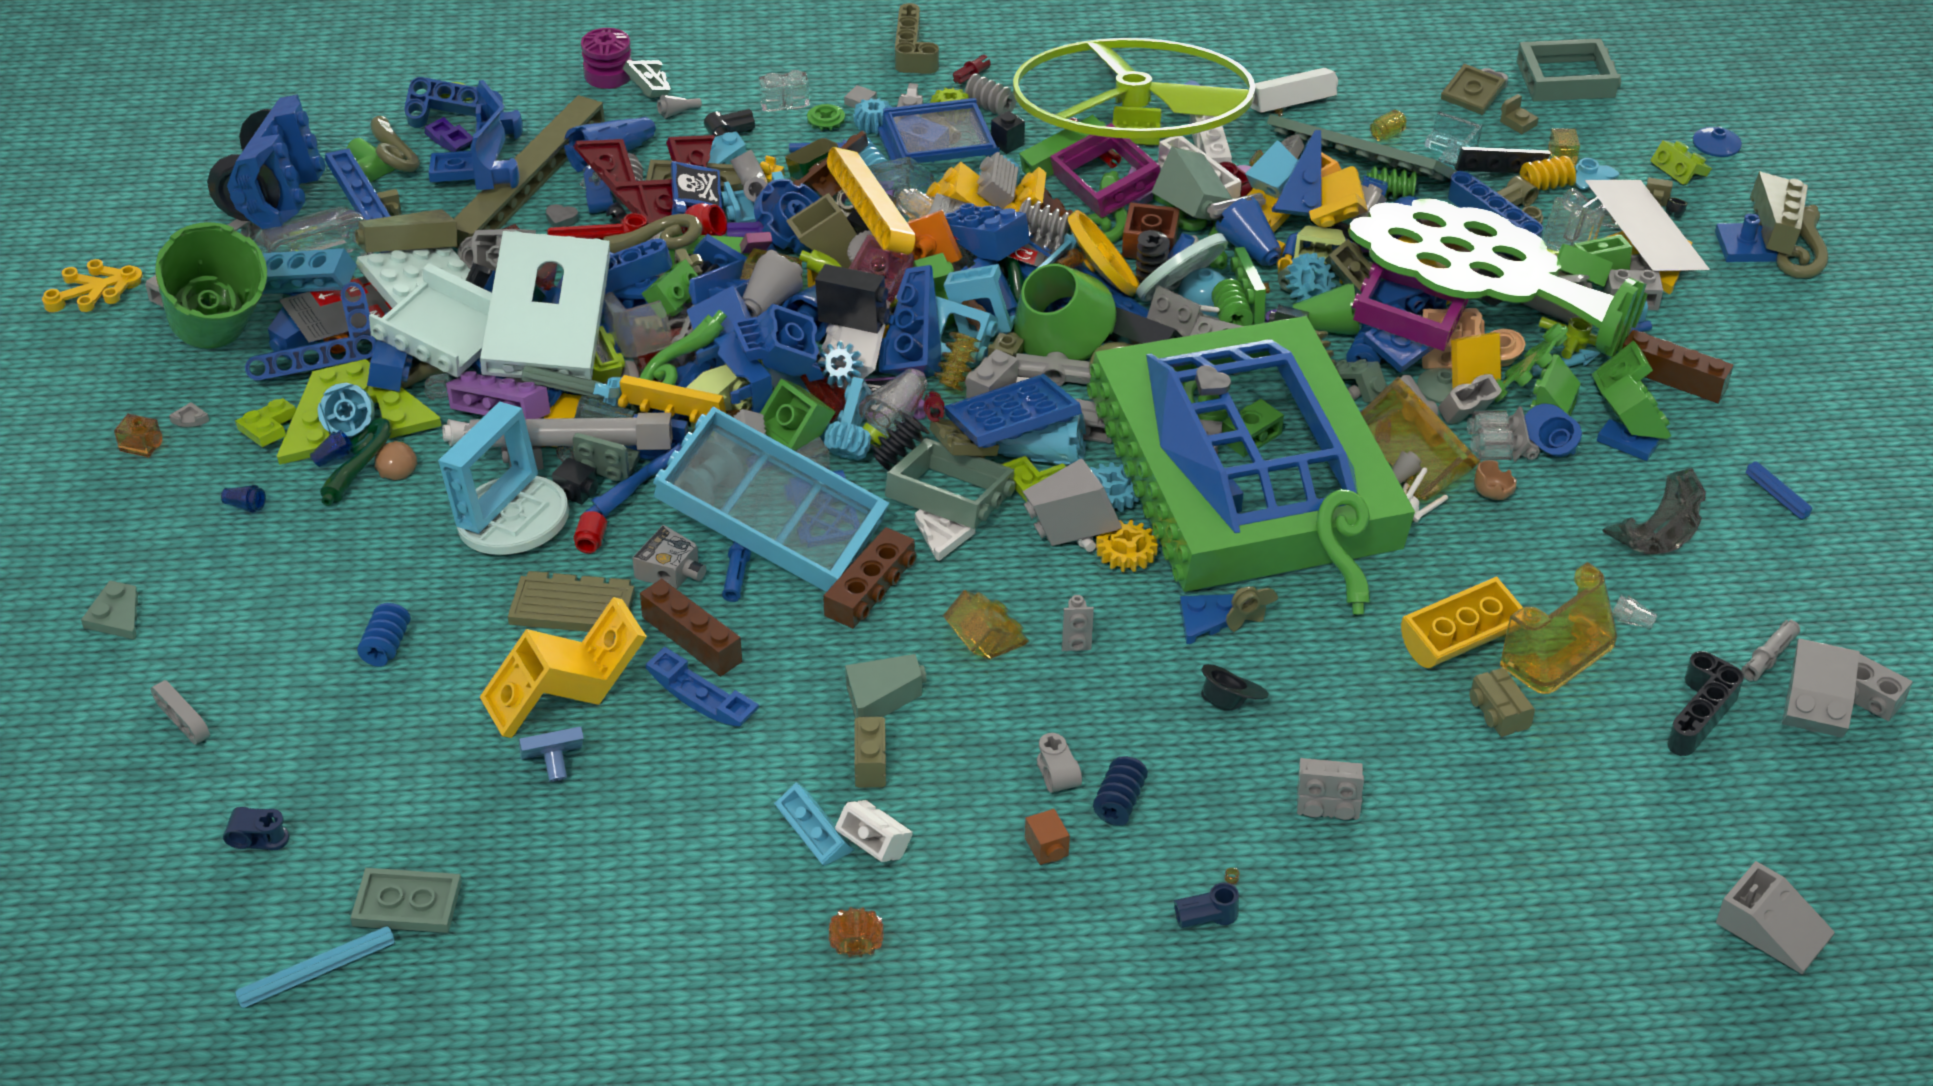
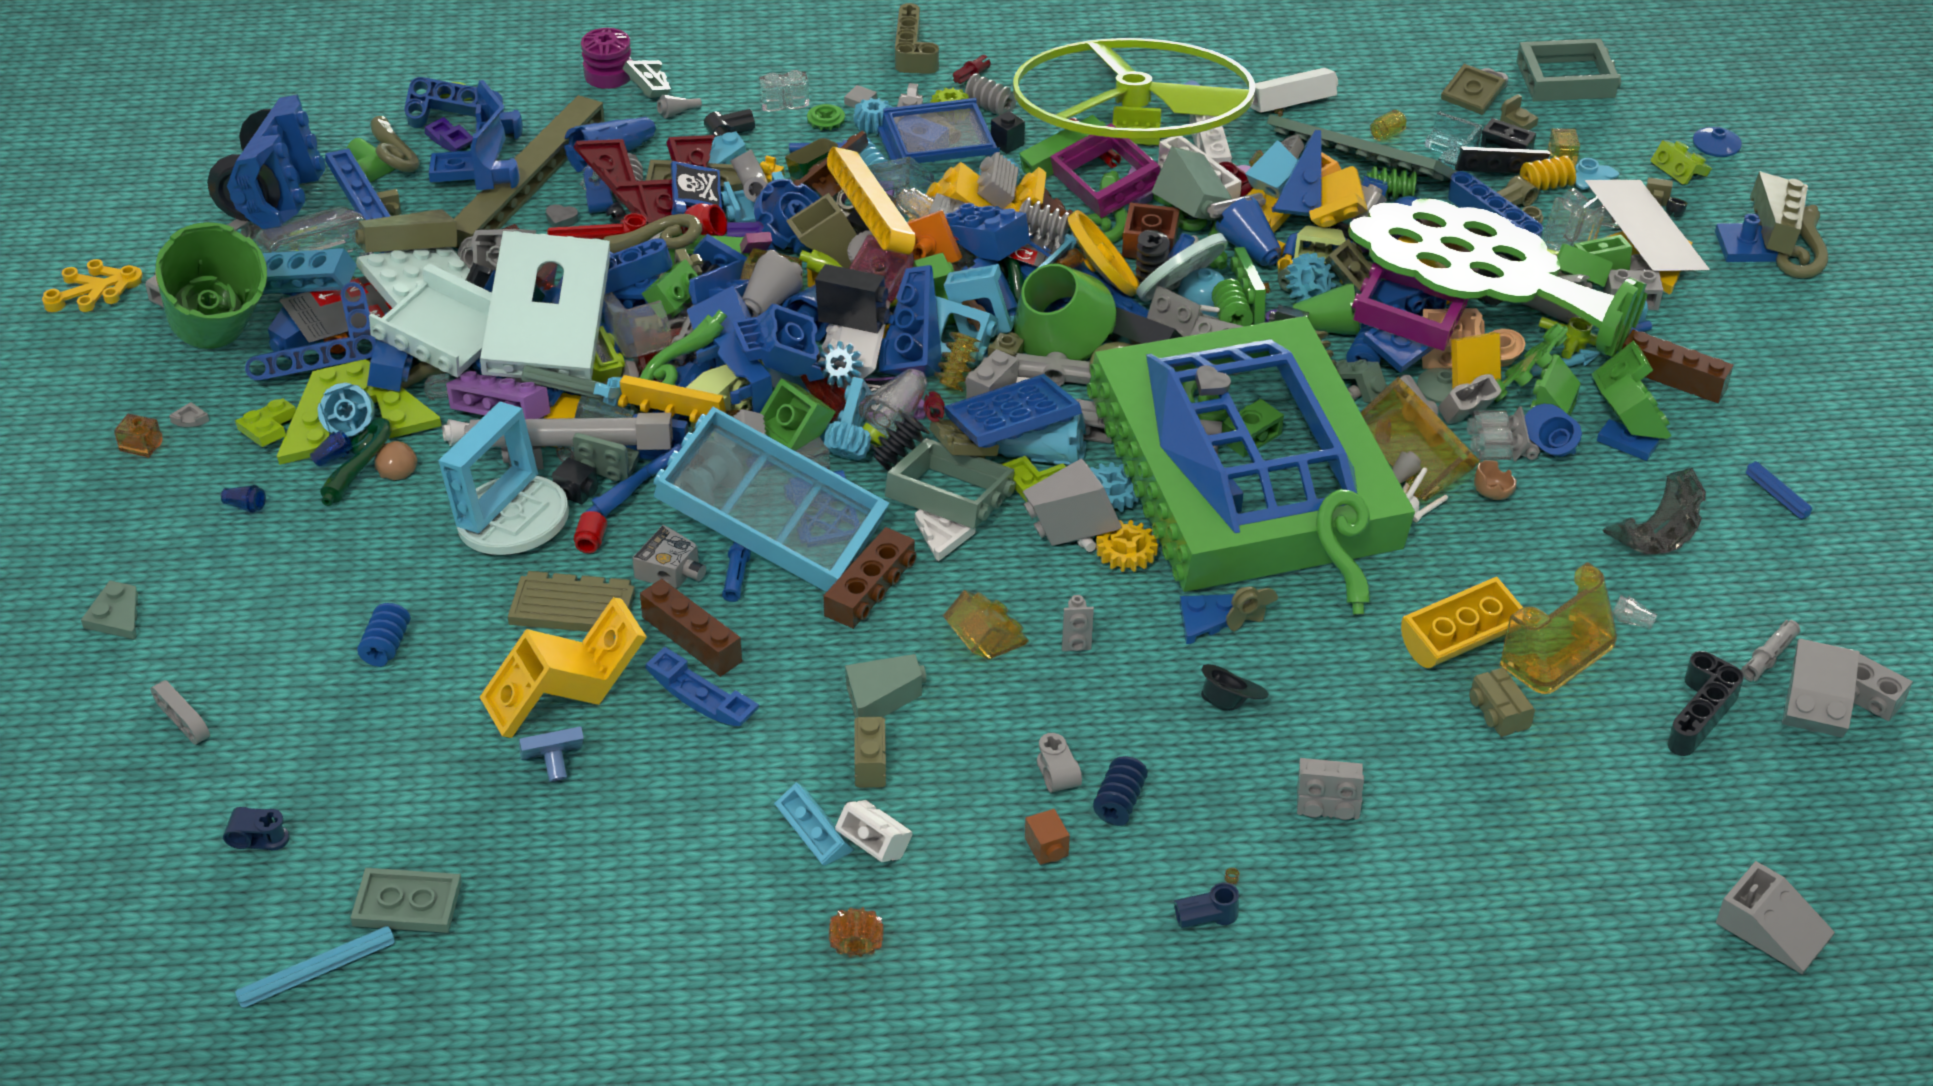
(1507, 136): none -> black hinge

